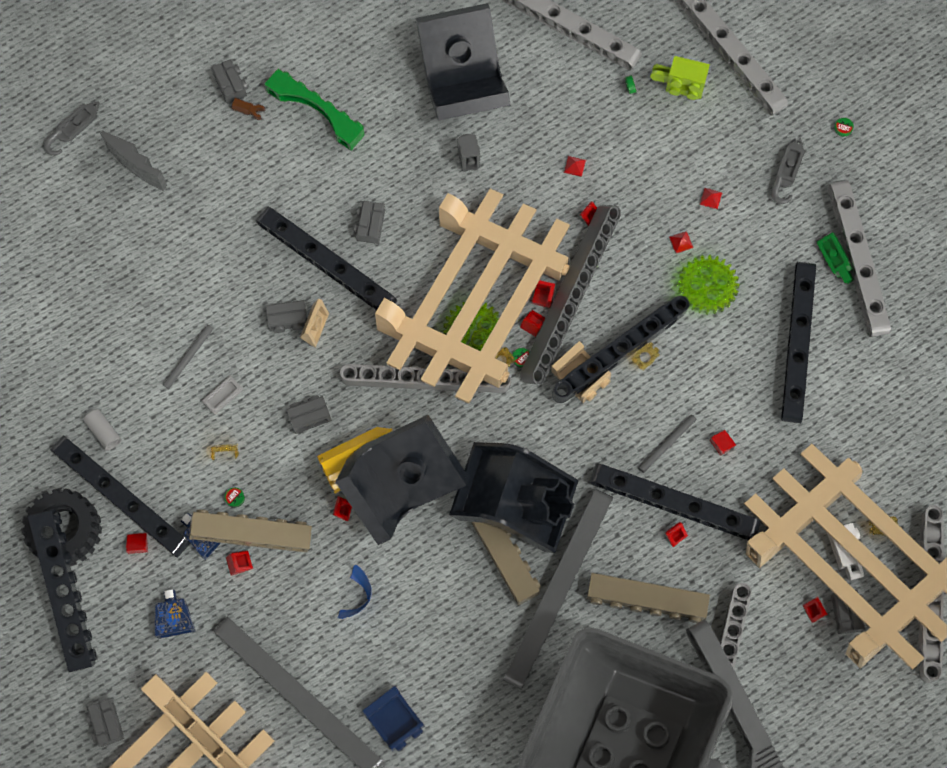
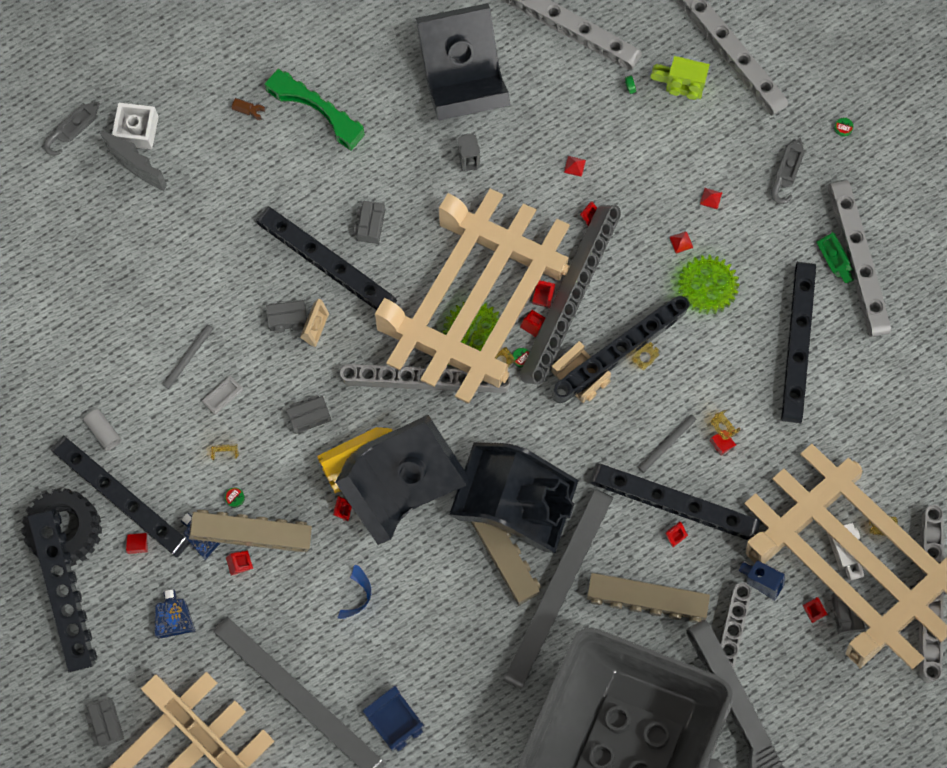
(136, 124): none -> white brick
(229, 81): dark grey brick -> none
(720, 418): none -> clear yellow piece
(769, 584): none -> dark blue torso

